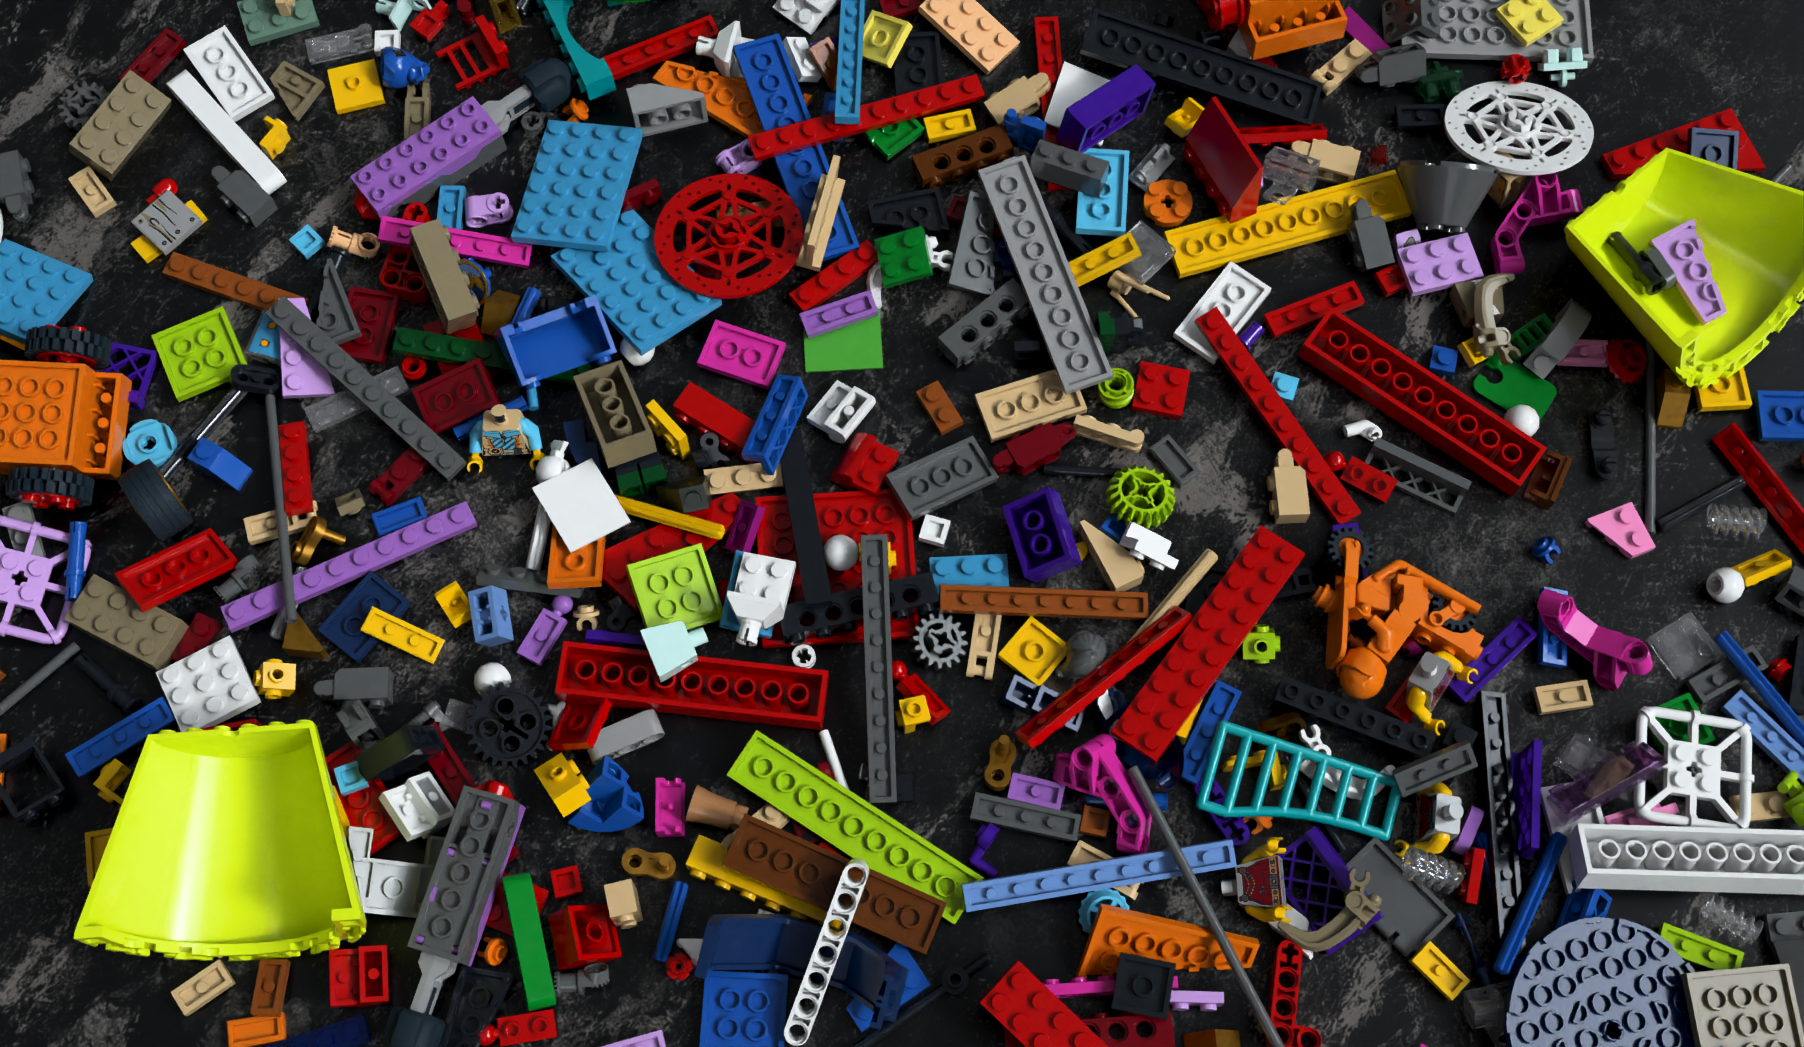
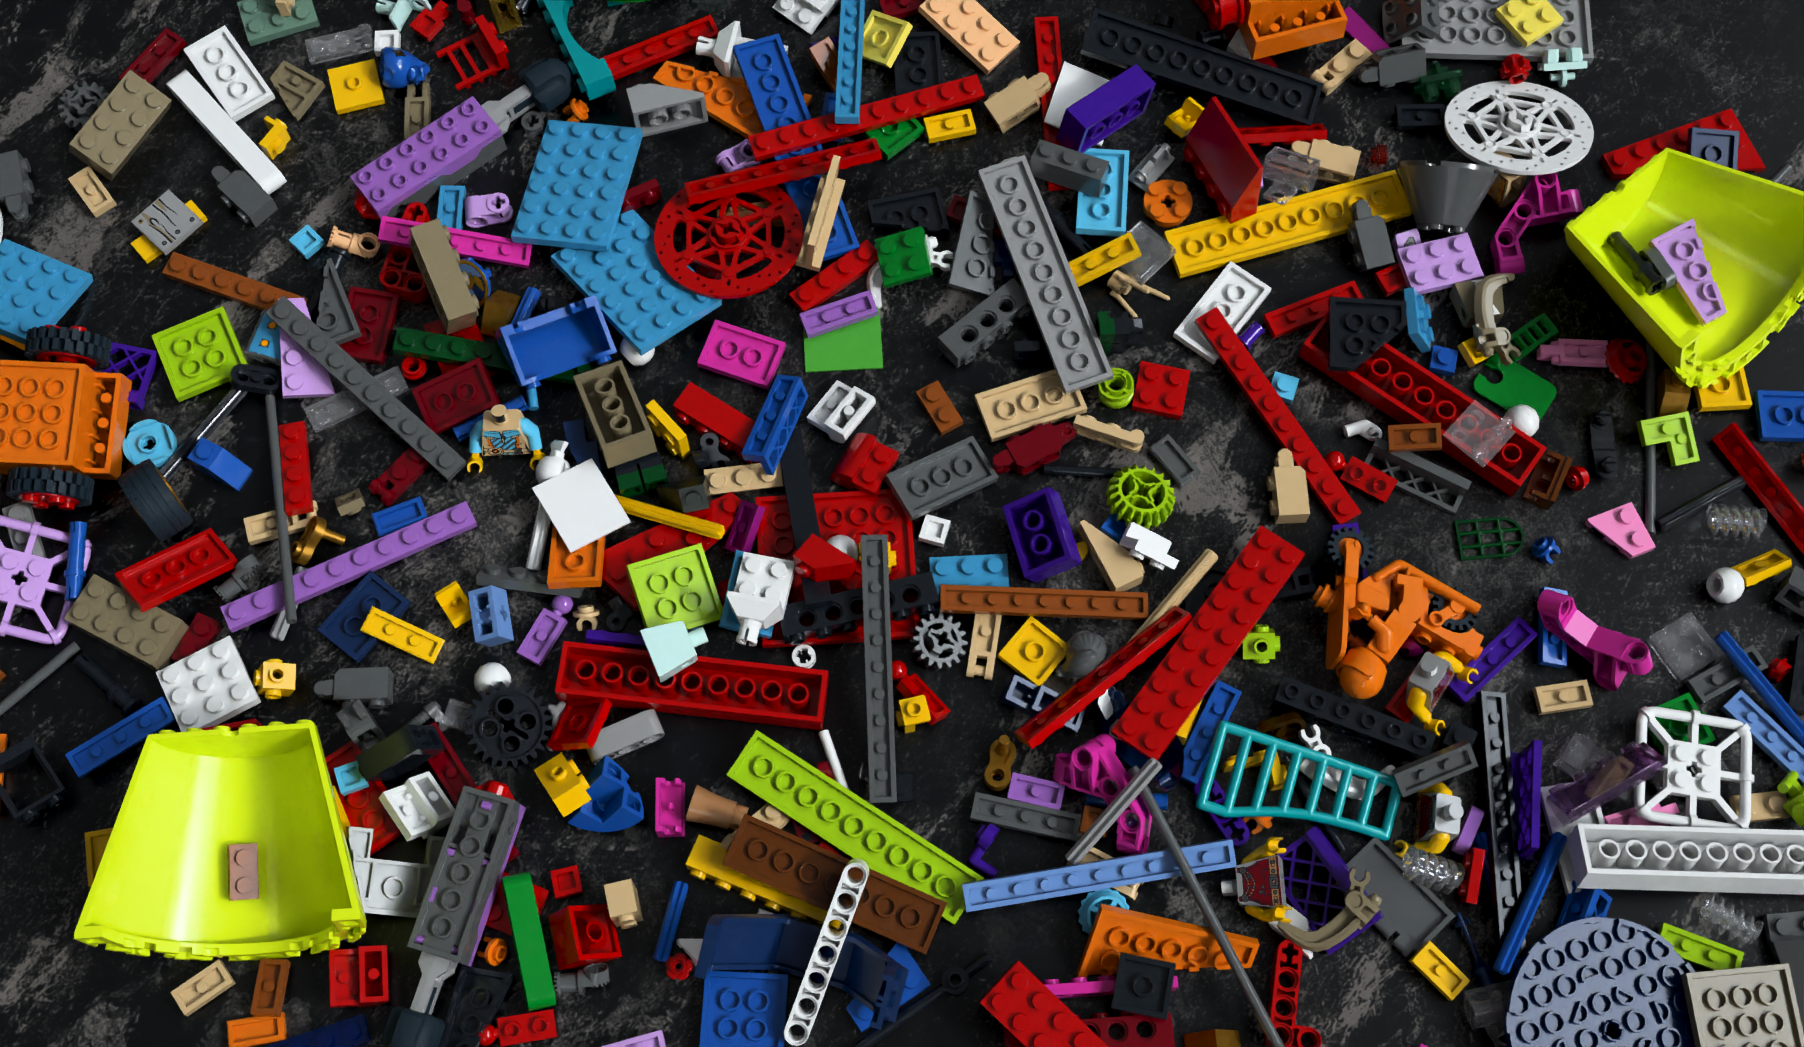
(109, 779): yellow bracket -> none
(160, 188): red cylinder -> none
(243, 871): none -> plate
(301, 642): pearl gold slope -> none
(654, 865): pearl gold piece -> none
(781, 171): none -> red plate
(800, 60): white plate -> none
(822, 561): none -> red slope
(969, 147): reddish brown brick -> none
(1025, 130): blue plate -> none
(1113, 811): none -> light grey axle
(1205, 999): lavender plate -> none
(1361, 329): none -> black plate
(1414, 437): none -> dark orange plate
(1417, 320): none -> dark azure plate
(1479, 533): none -> dark green window
(1480, 433): none -> clear hinge
(1560, 339): light grey arch -> none
(1577, 478): none -> red plate
(1676, 432): none -> lime plate

